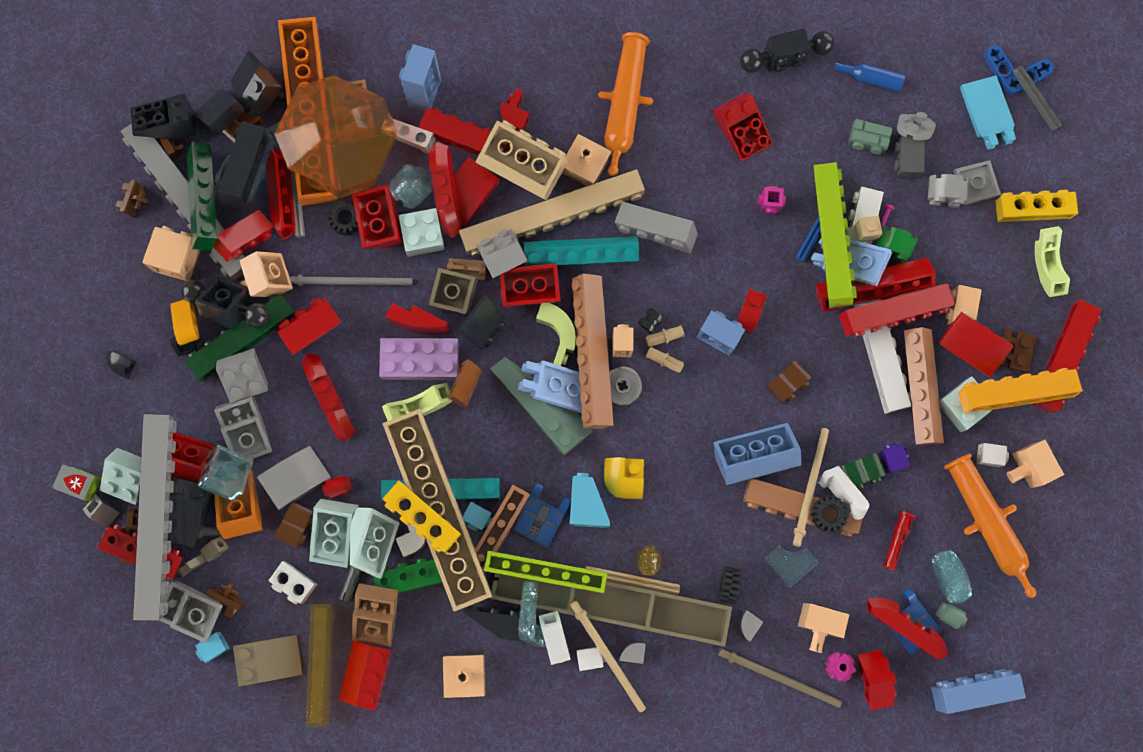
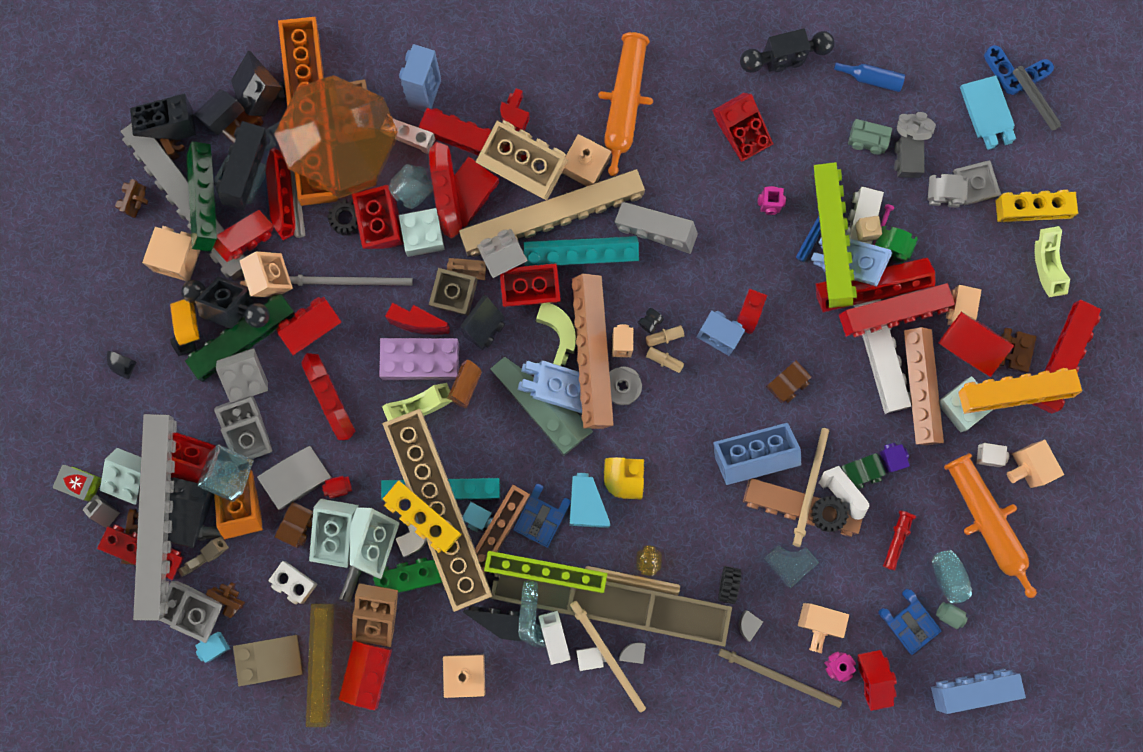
(889, 614): red brick -> none

